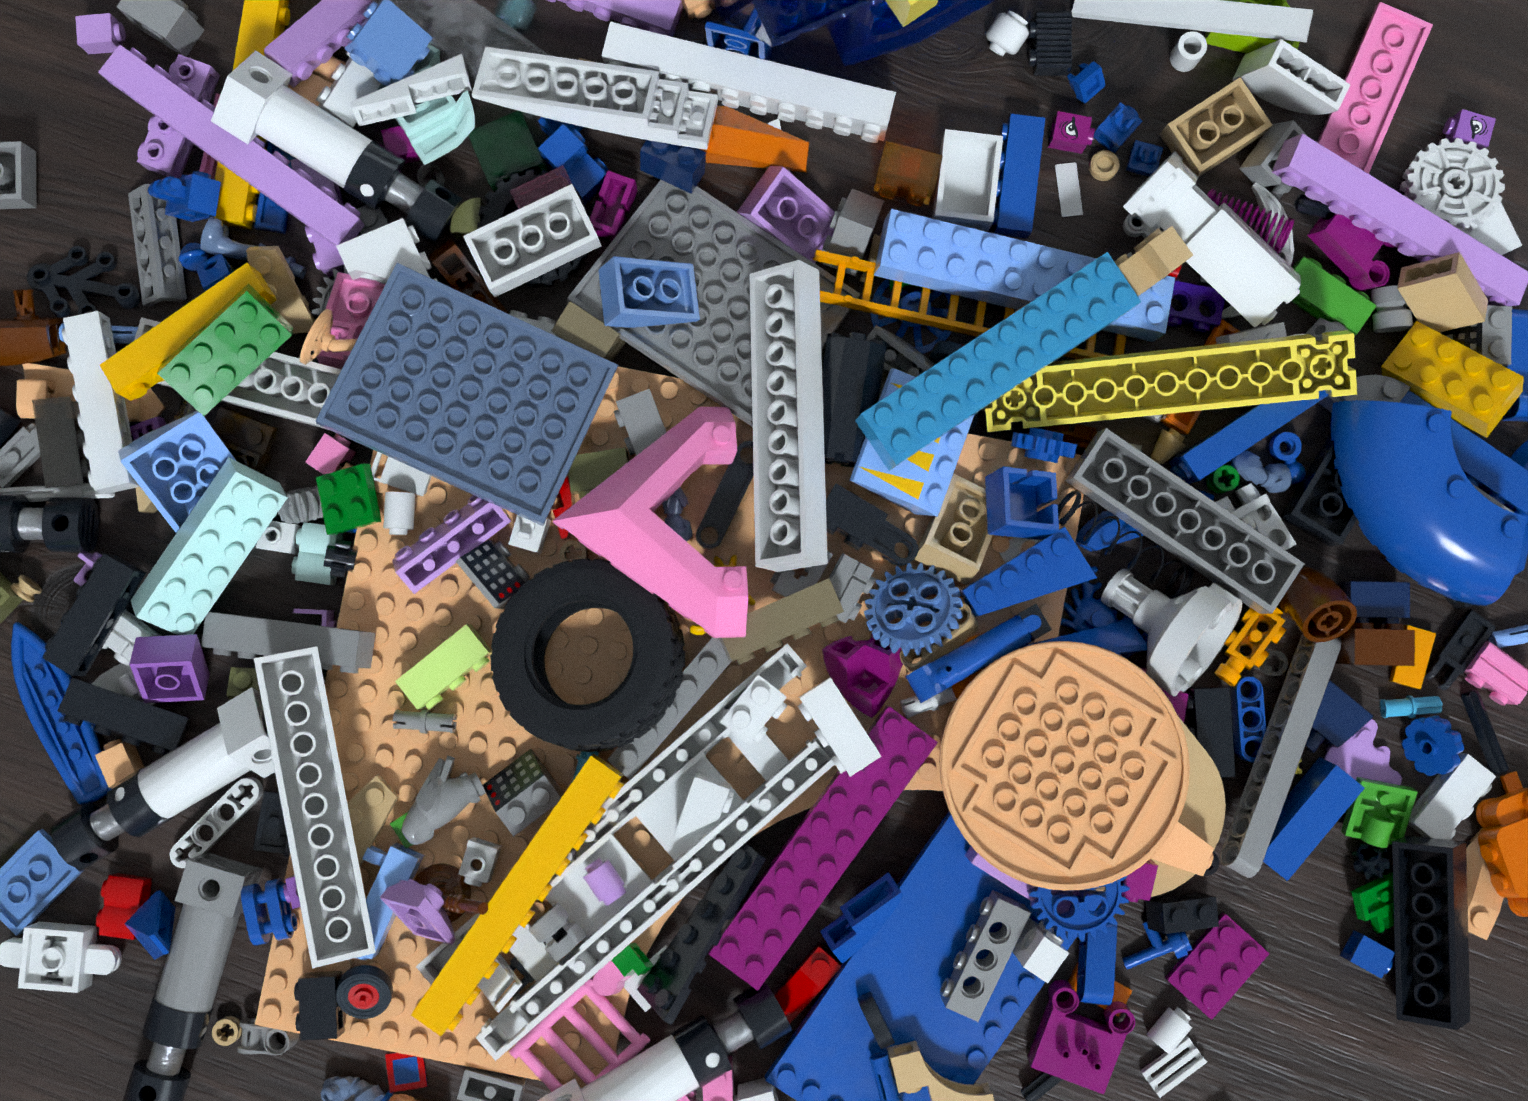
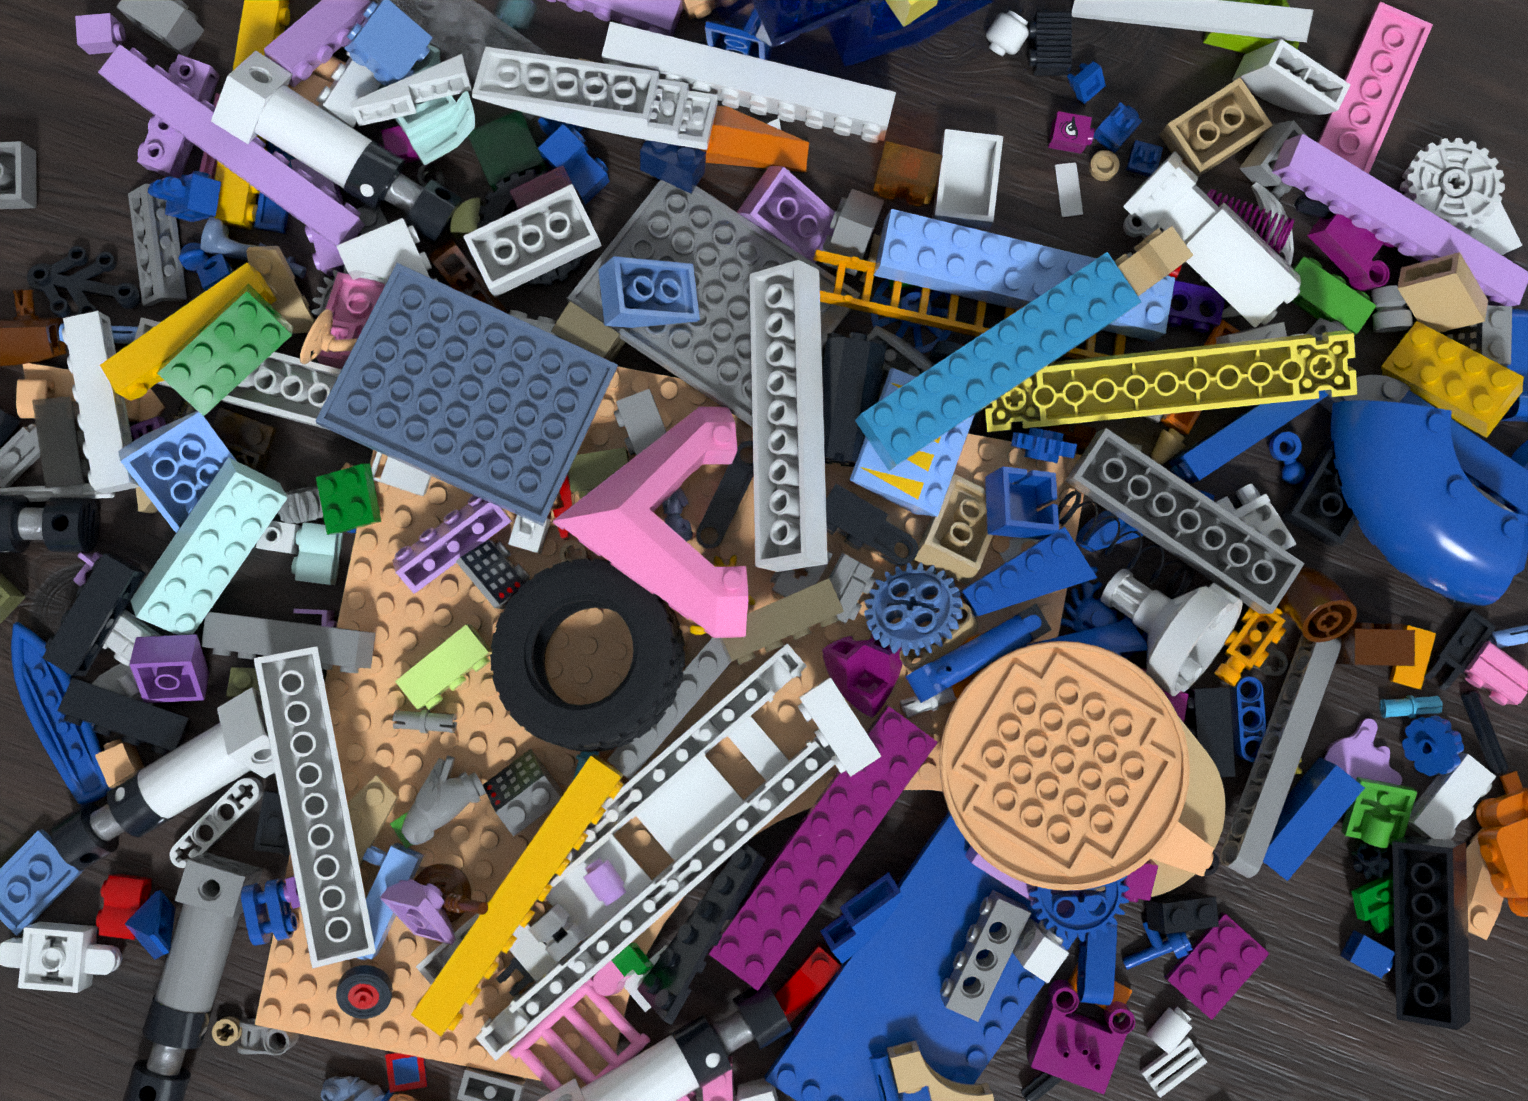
(26, 588): tan bush -> none
(318, 1007): black brick -> none
(330, 454): bright pink brick -> none
(340, 558): black gear -> none
(399, 512): white brick -> none
(485, 852): white brick -> none
(499, 983): white piece -> none
(618, 196): magenta piece -> none
(704, 804): white slope -> none
(754, 709): white bracket -> none
(875, 1020): black beam -> none
(1018, 175): blue brick -> none
(1188, 51): white brick -> none
(1222, 471): green bush -> none
(1273, 477): sand blue arm -> none
(1336, 719): dark blue torso -> none
(1379, 600): dark blue brick -> none
(1469, 127): medium lavender brick -> none

